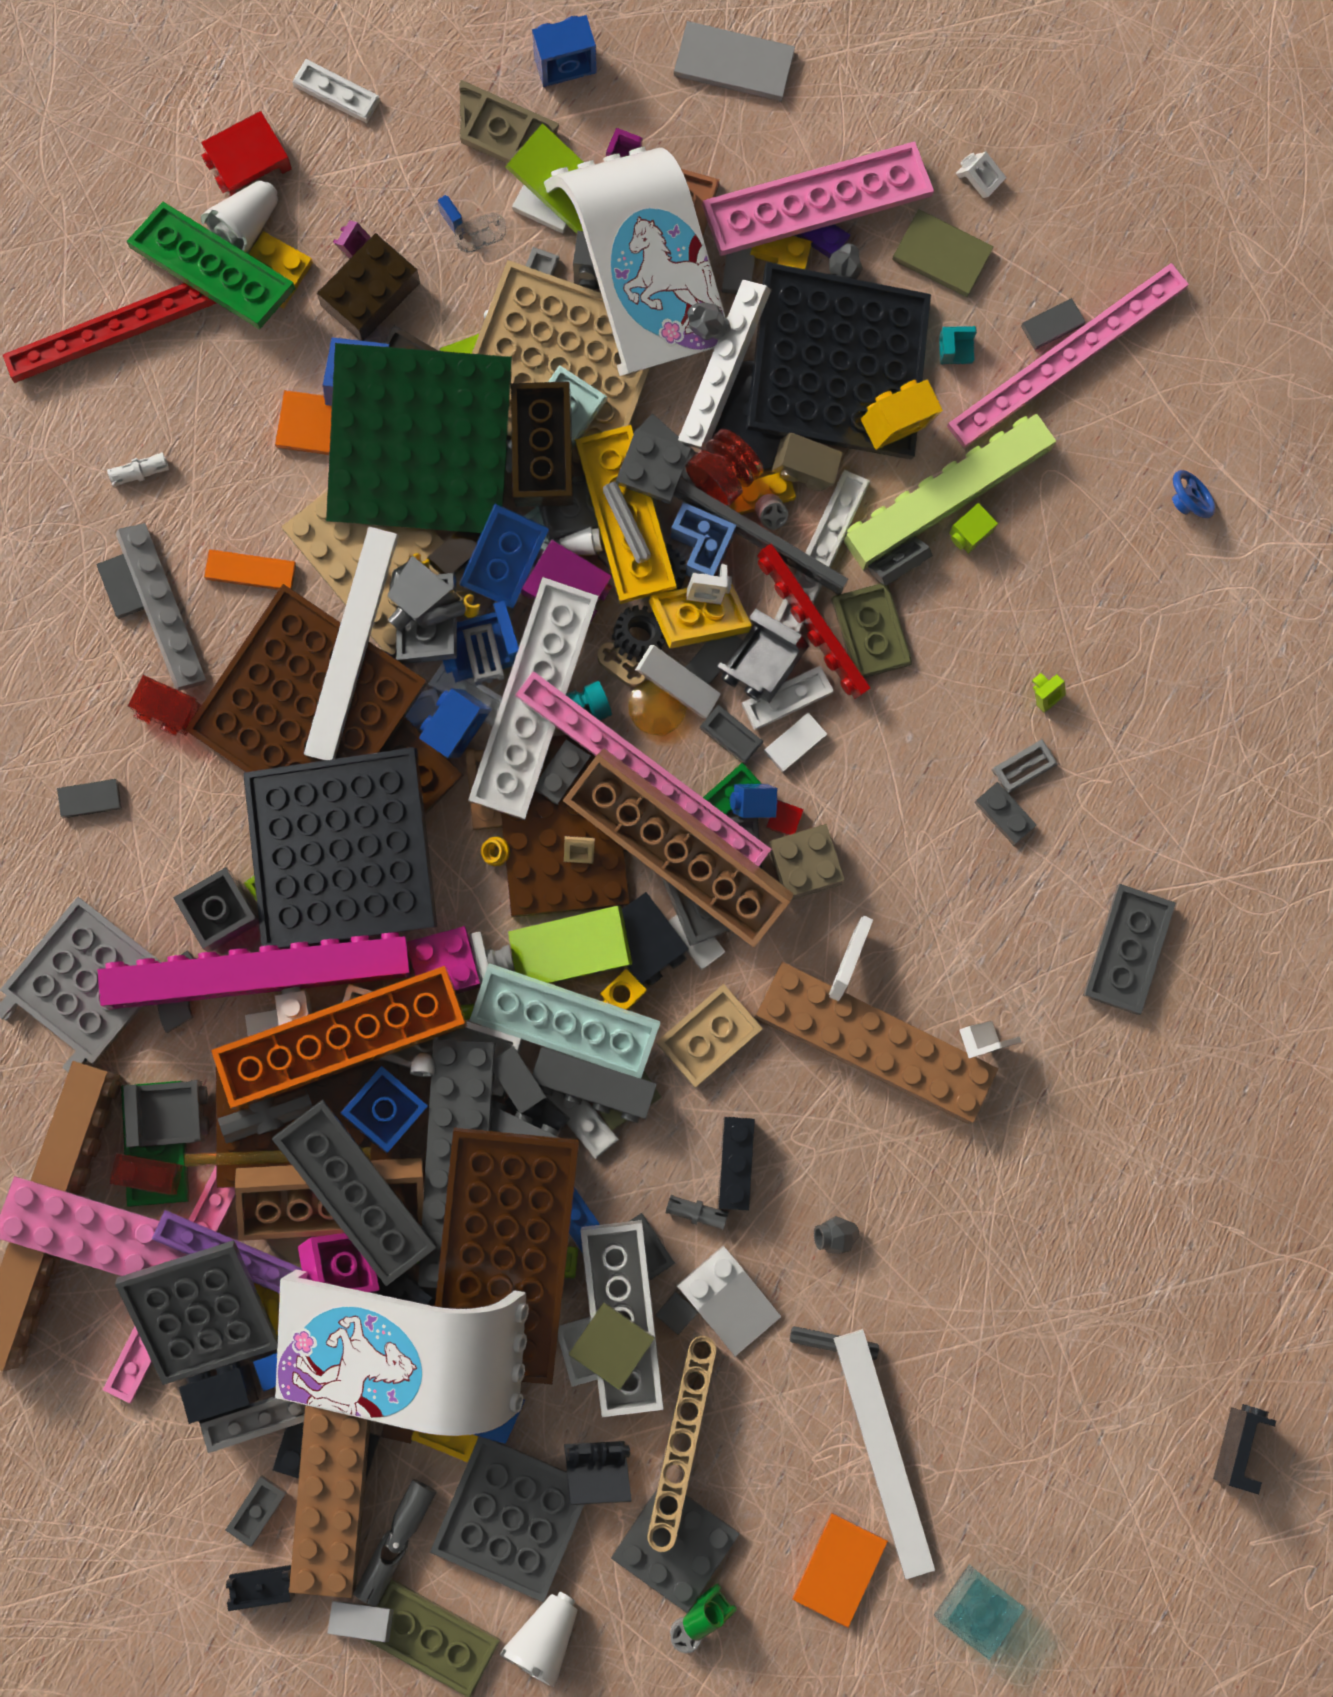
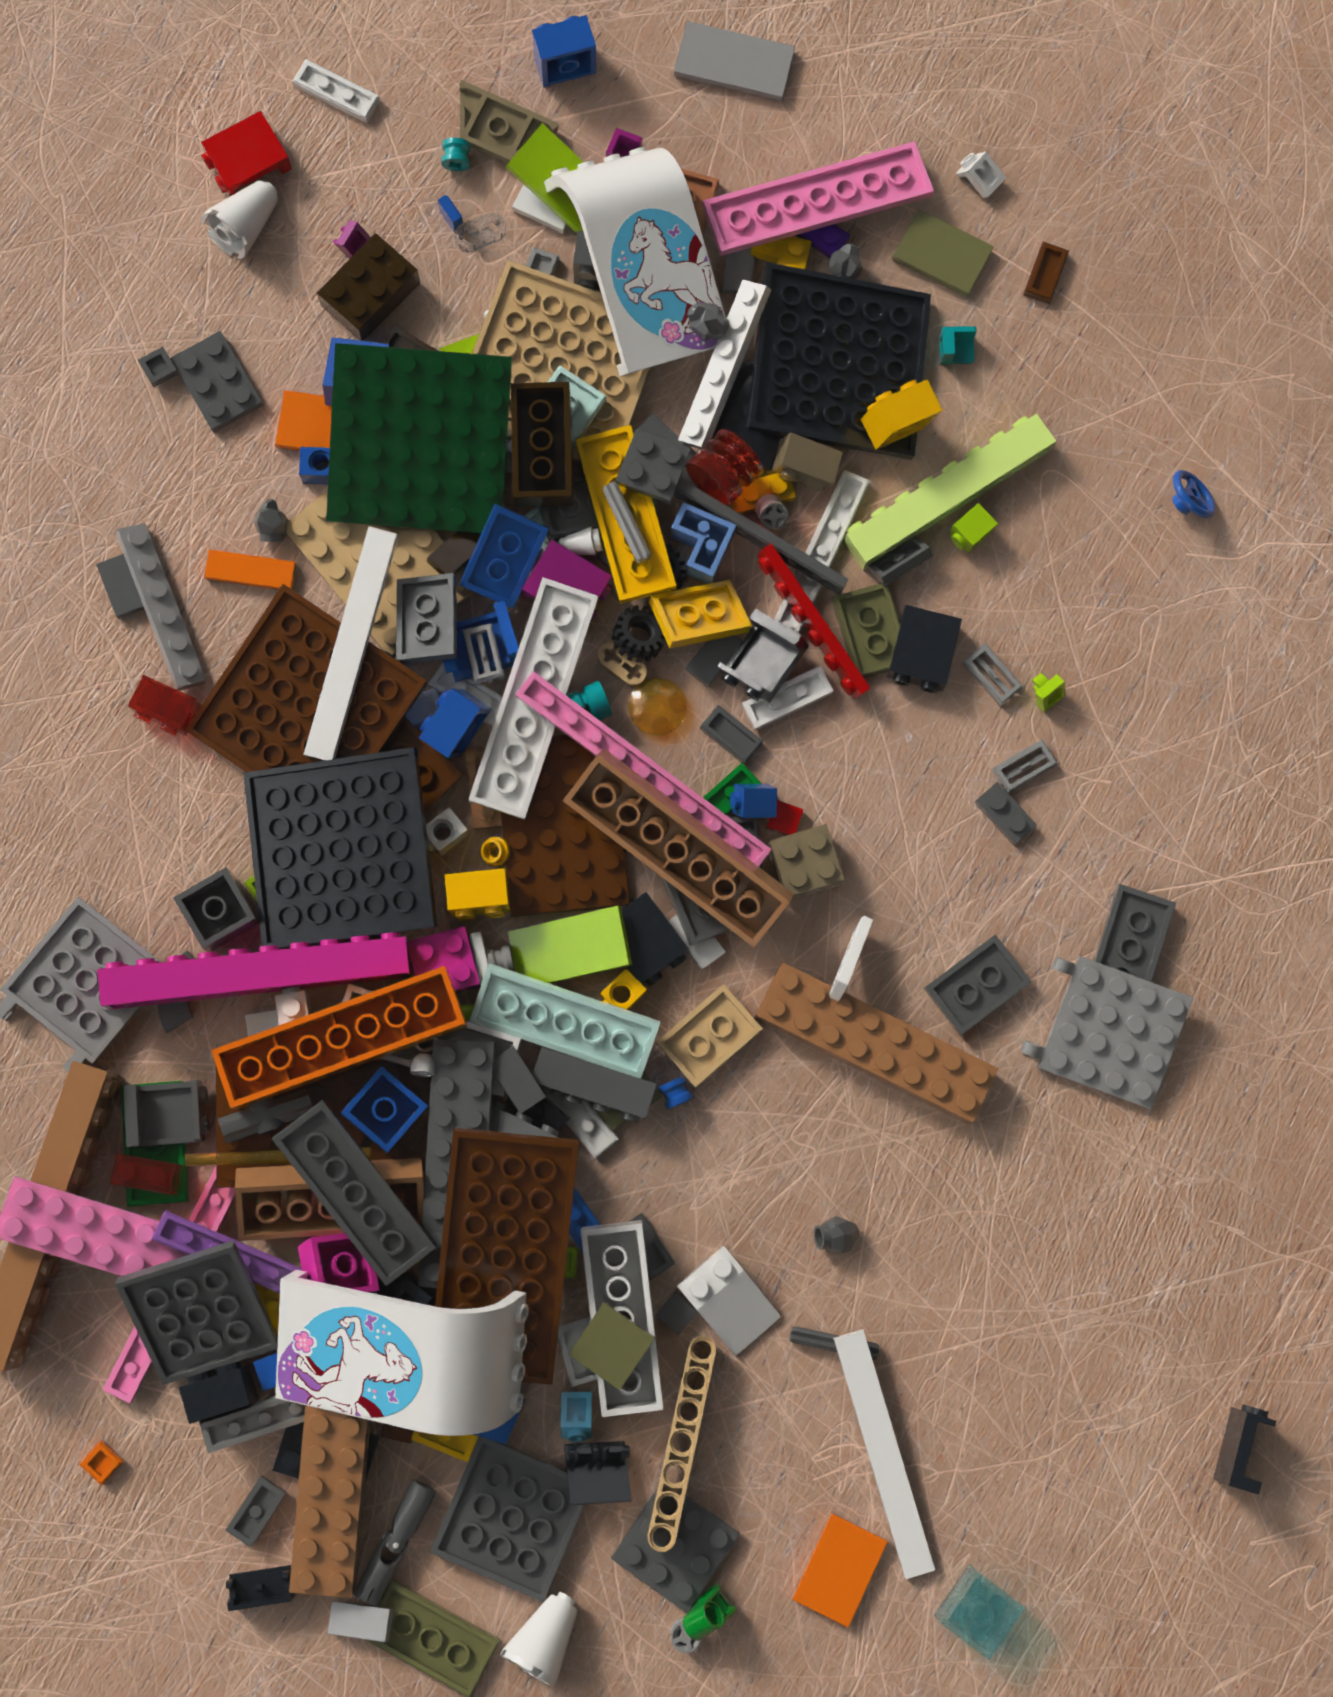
(89, 798): dark grey tile -> none
(102, 1462): none -> orange tile
(104, 331): red plate -> none
(138, 469): white pin -> none
(158, 367): none -> dark grey plate
(211, 265): green plate -> none
(216, 381): none -> dark grey plate
(270, 522): none -> dark grey rock
(281, 259): yellow plate -> none
(308, 460): none -> blue brick
(425, 596): torso -> none
(451, 821): none -> white brick
(455, 154): none -> teal wheel
(477, 894): none -> yellow brick
(562, 772): dark grey plate -> none
(576, 1416): none -> medium azure bracket
(579, 849): tan slope -> none
(675, 1092): none -> blue wheel
(678, 681): white tile -> none
(697, 1212): dark grey pin -> none
(709, 588): white bracket -> none
(736, 1163): black arch -> none
(795, 742): white tile -> none
(924, 649): none -> black panel
(977, 985): none -> dark grey plate
(982, 1039): white panel -> none
(984, 682): none -> light grey tile
(1046, 272): none -> reddish brown tile
(1053, 324): dark grey tile -> none
(1067, 355): bright pink plate -> none
(1112, 1031): none -> light grey plate

